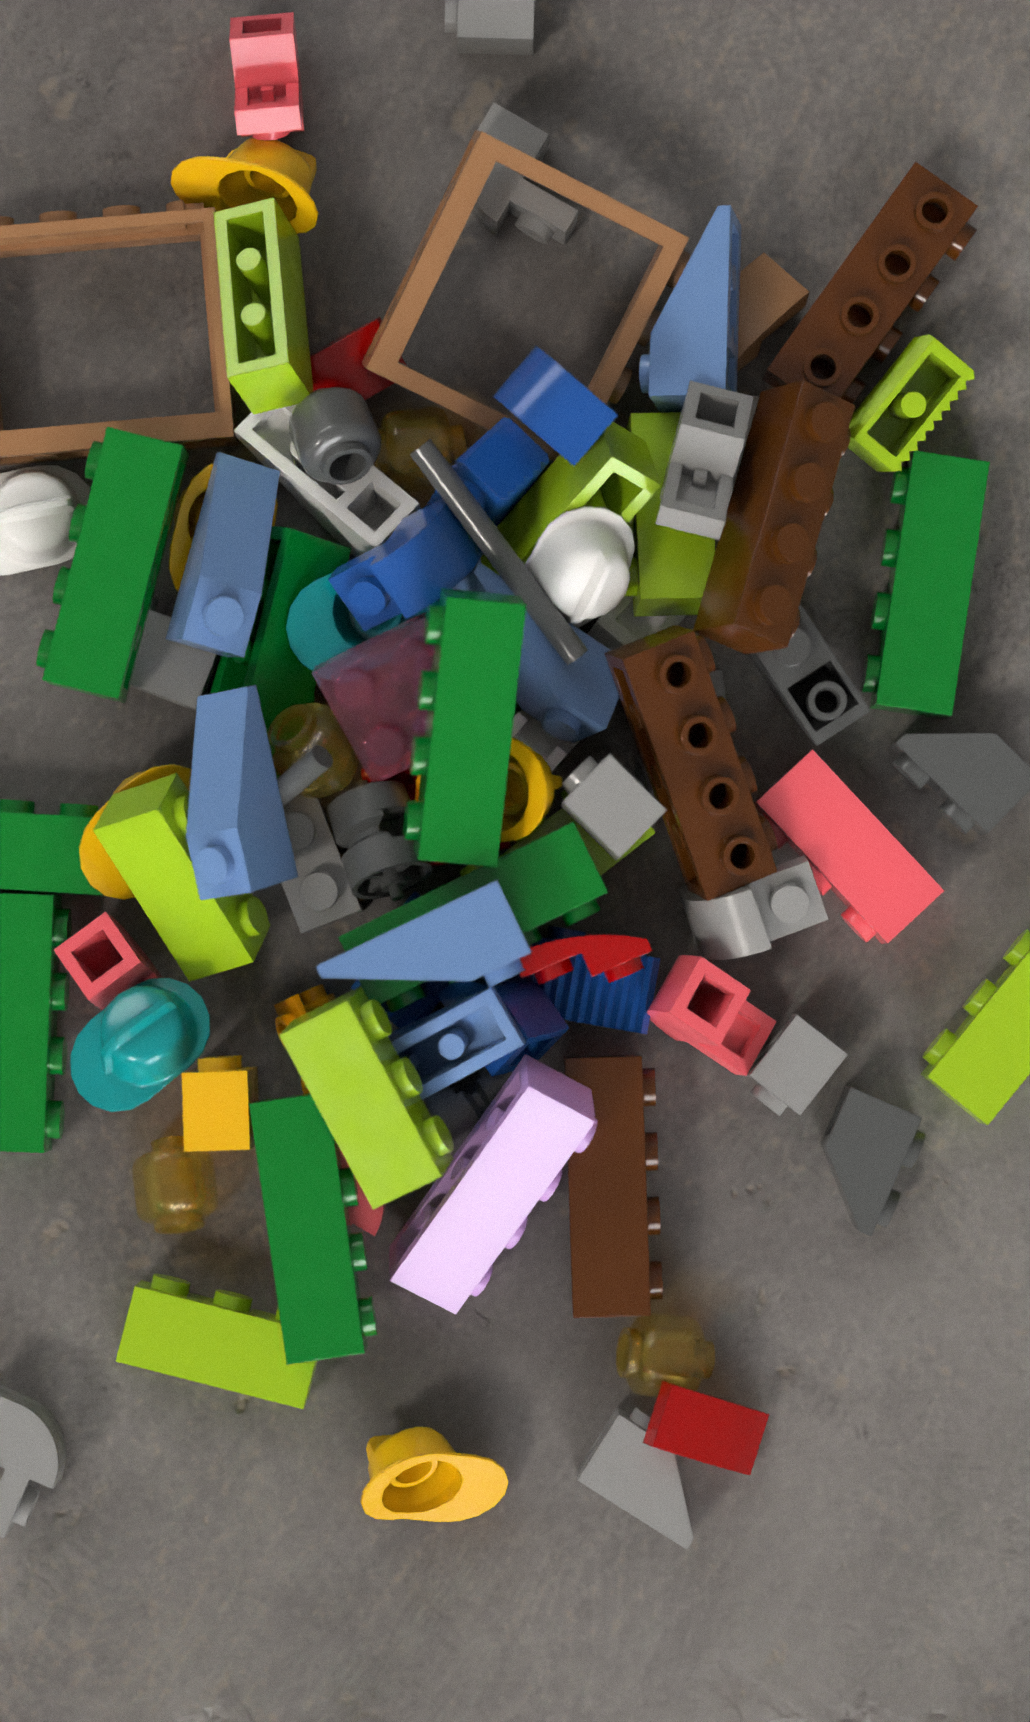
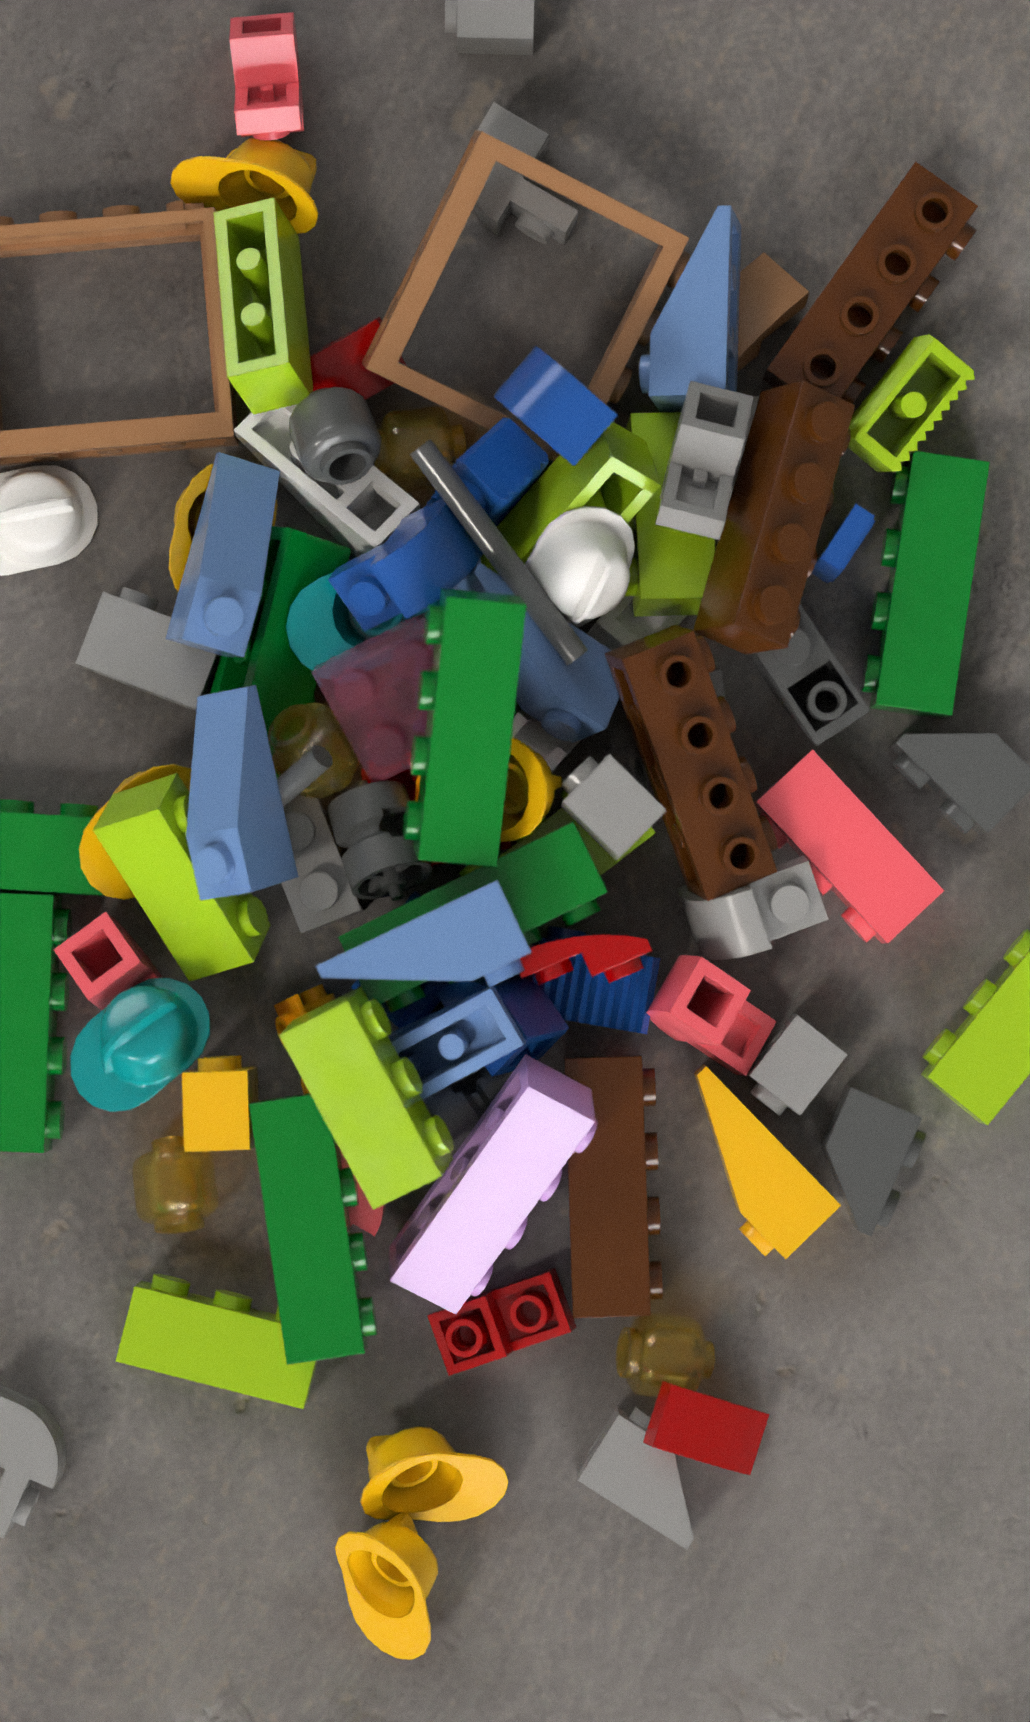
(114, 564): green brick -> none
(388, 1583): none -> yellow piece
(502, 1321): none -> red slope
(765, 1179): none -> yellow slope
(843, 544): none -> blue tile

